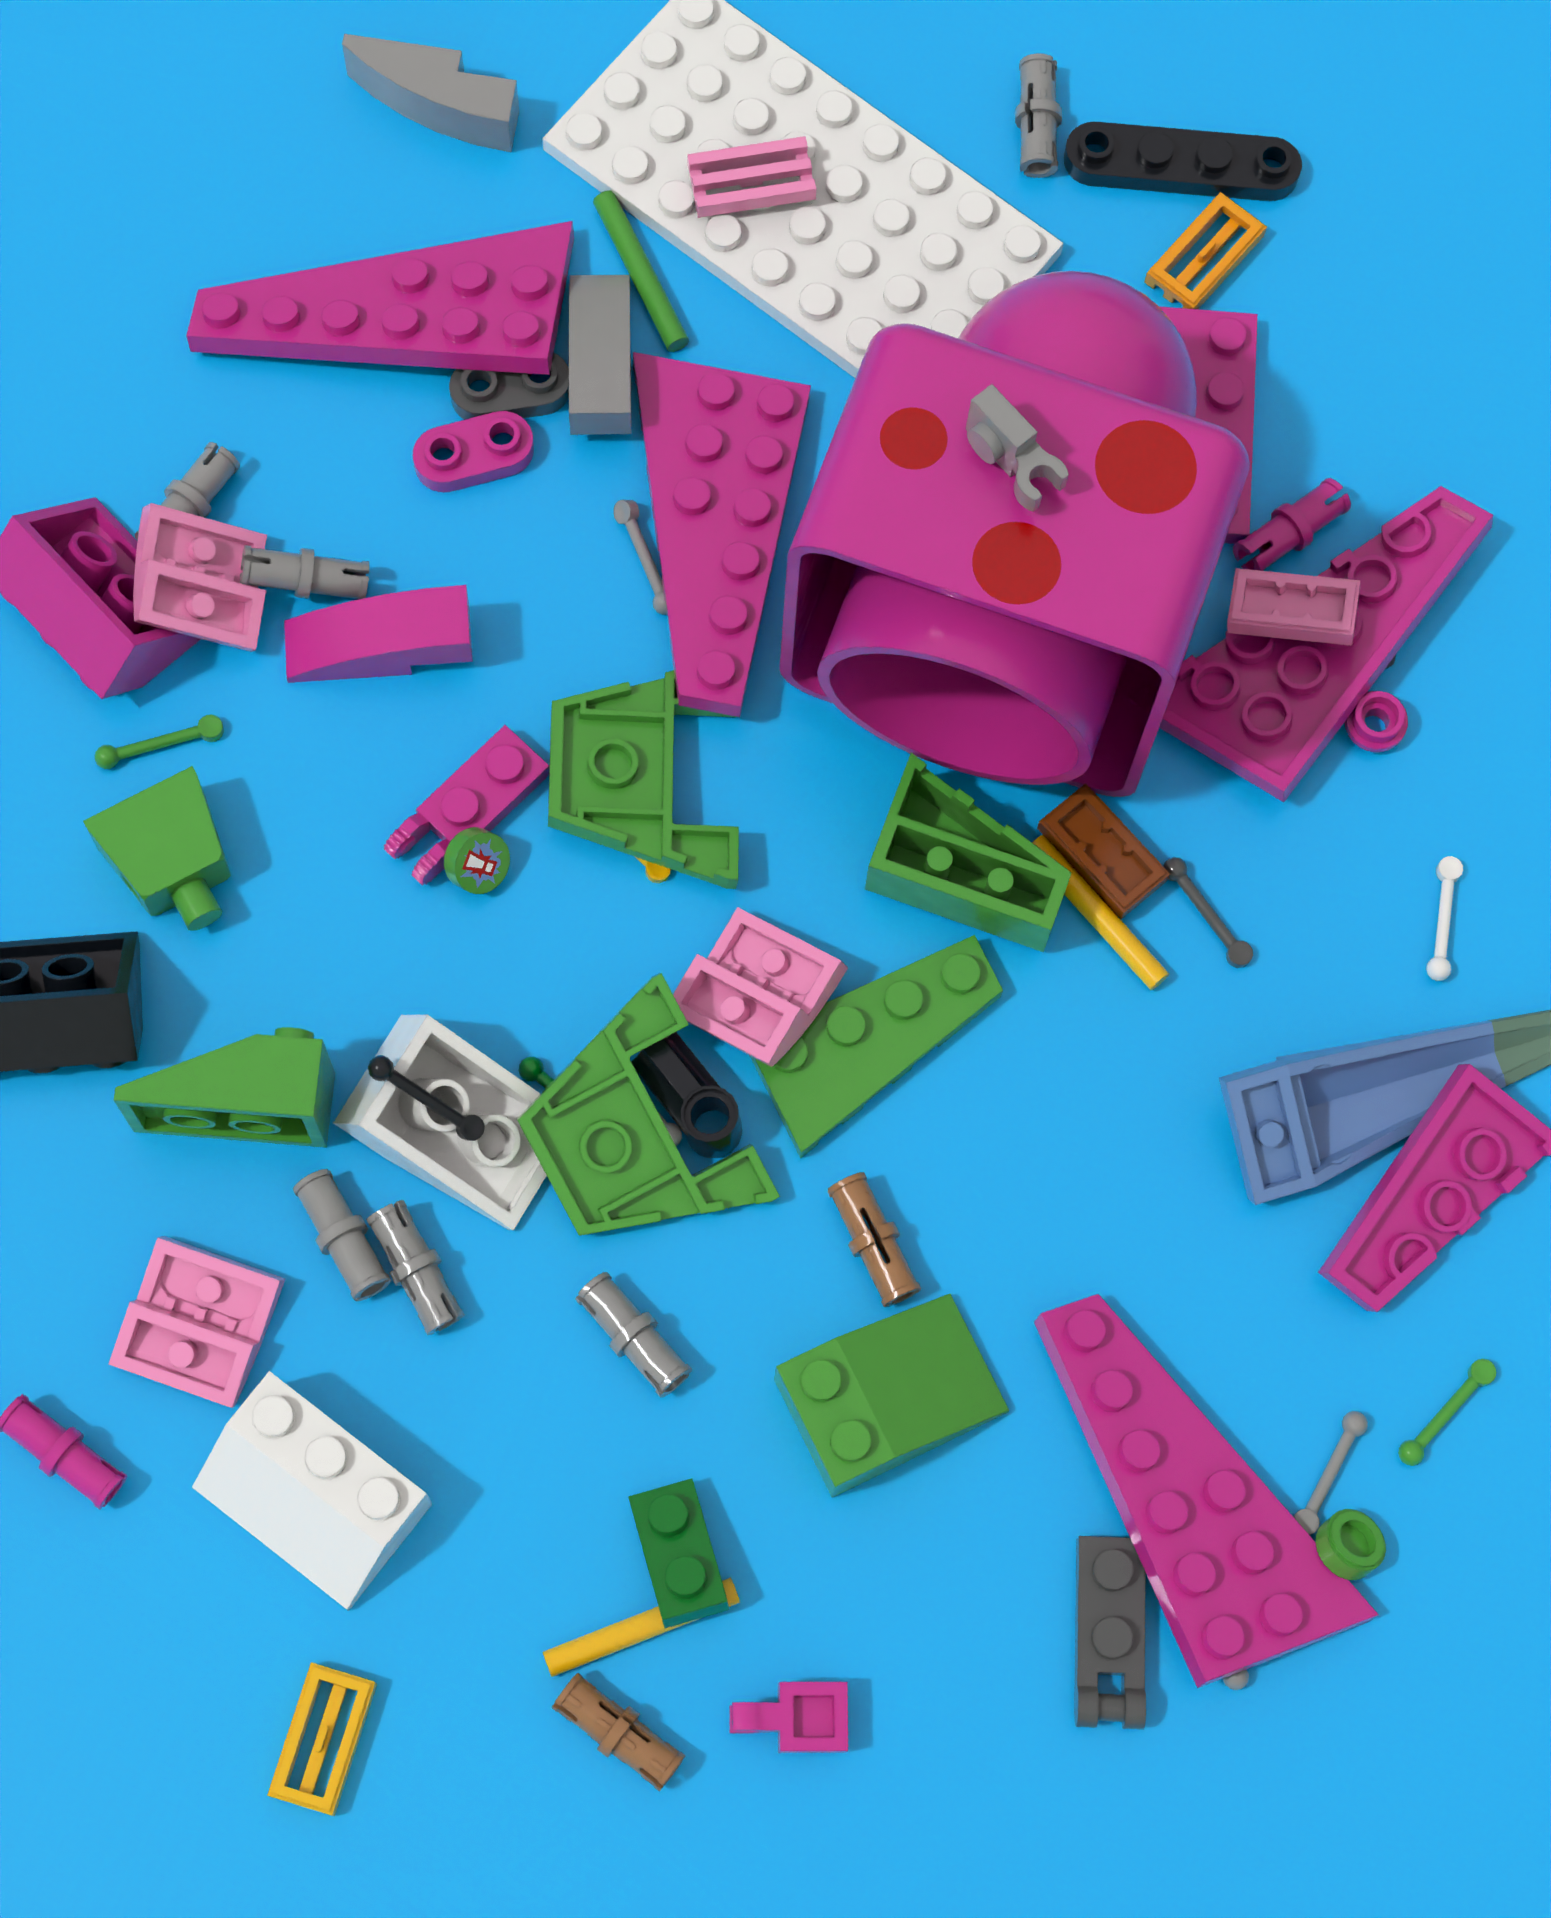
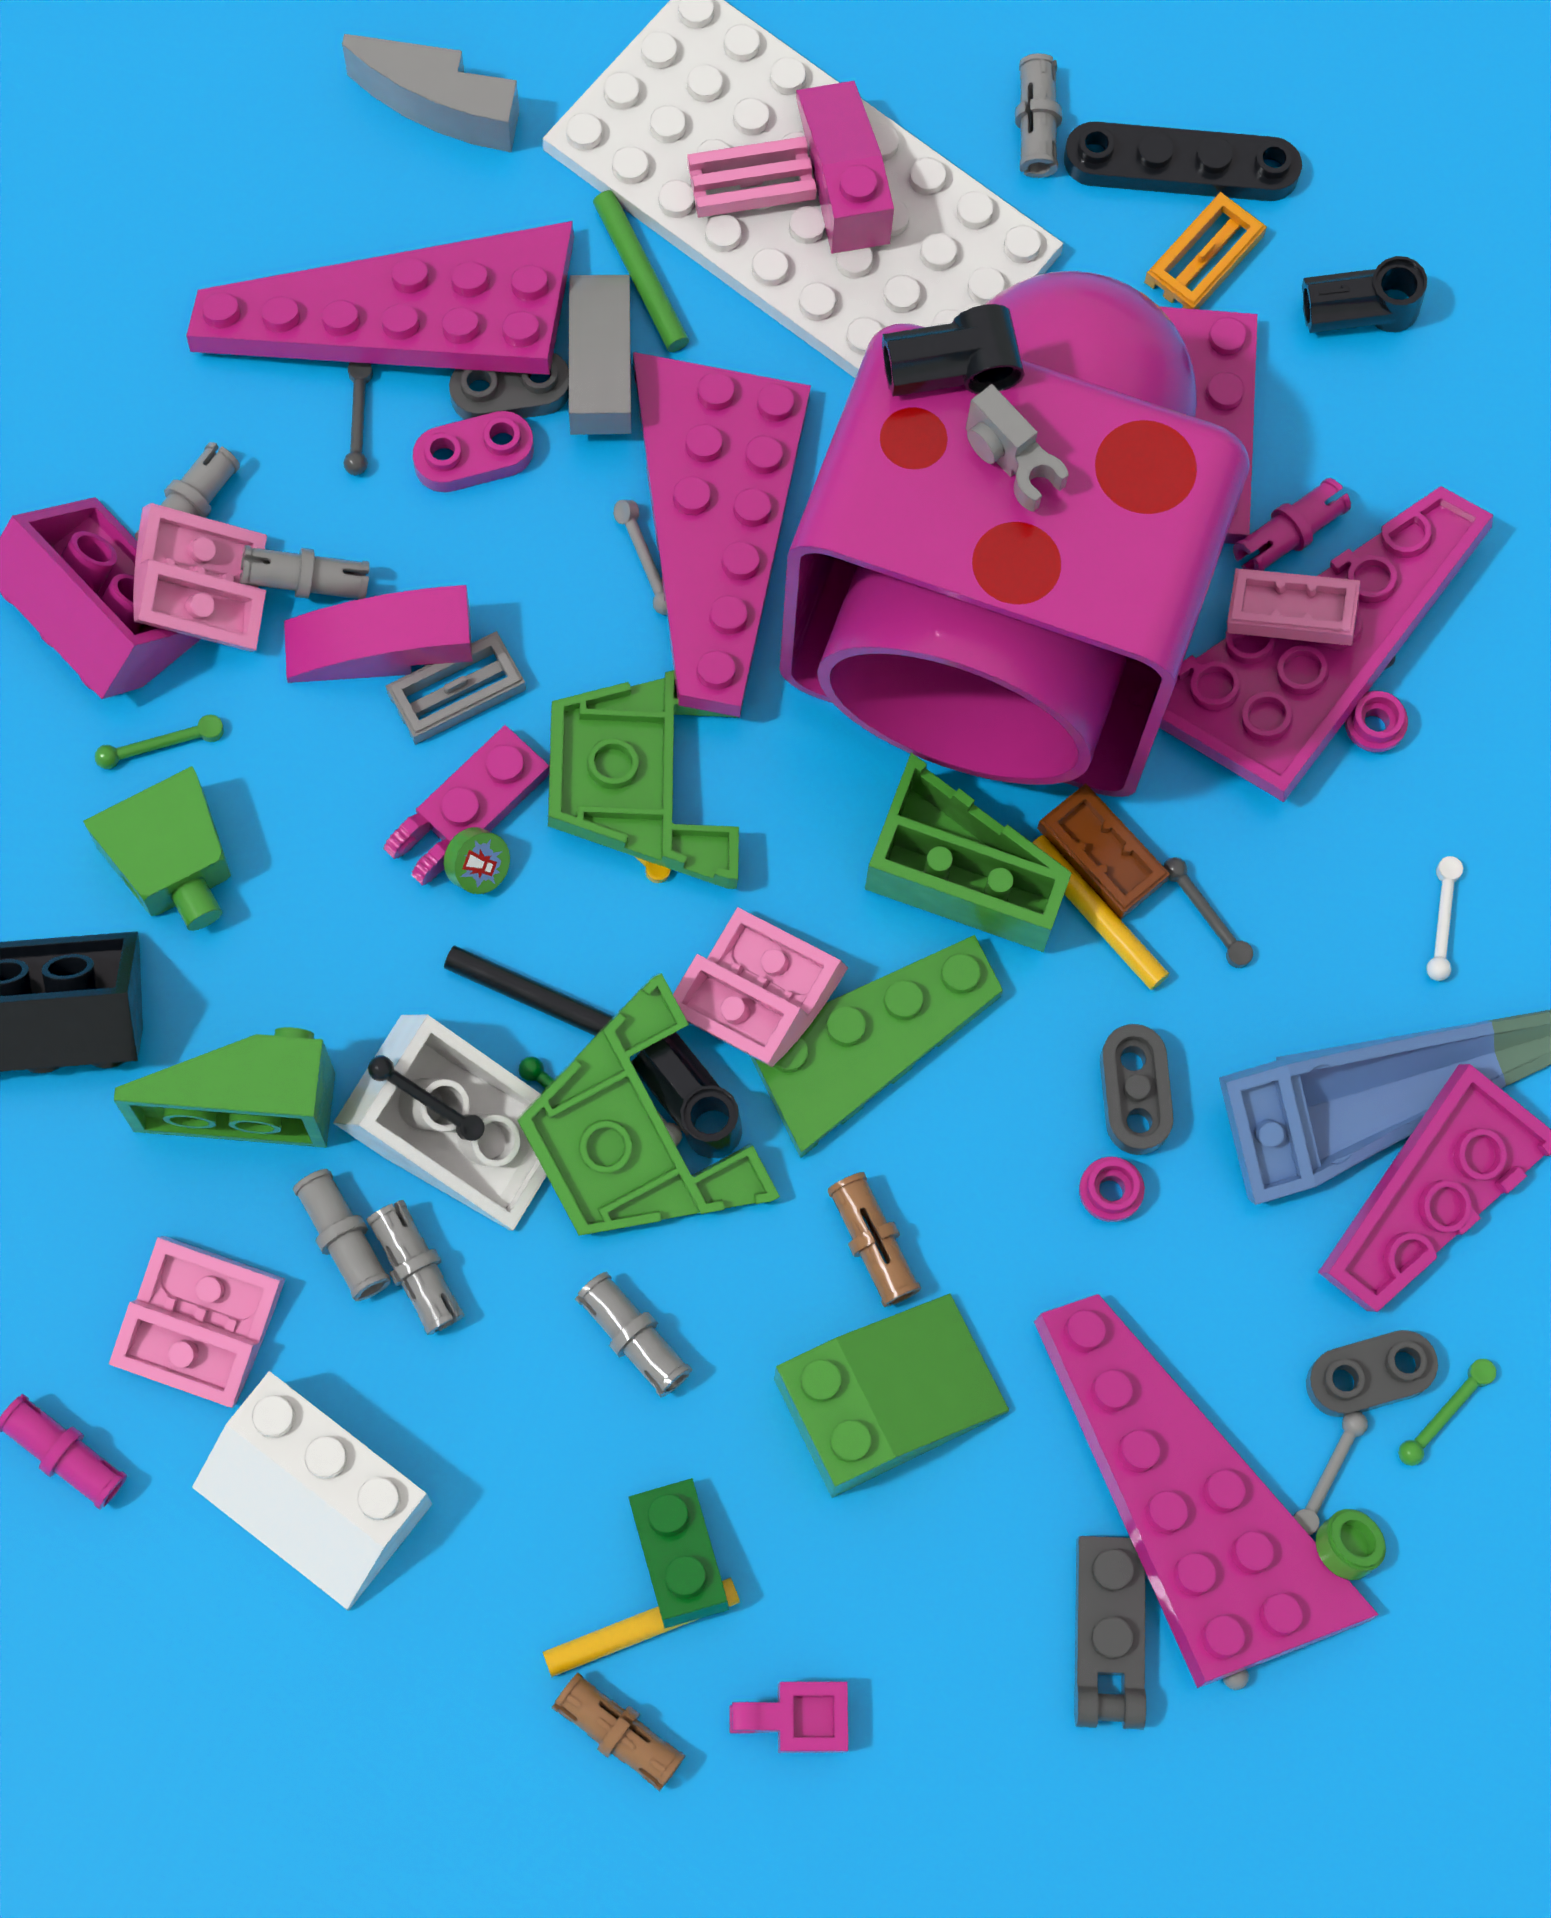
(304, 1796): yellow tile -> none
(359, 374): none -> dark grey hinge
(464, 708): none -> light grey tile
(526, 991): none -> black bar
(846, 167): none -> dark pink slope
(970, 352): none -> black piece
(1114, 1170): none -> dark pink plate
(1138, 1091): none -> dark grey plate
(1360, 298): none -> black piece
(1374, 1373): none -> dark grey plate

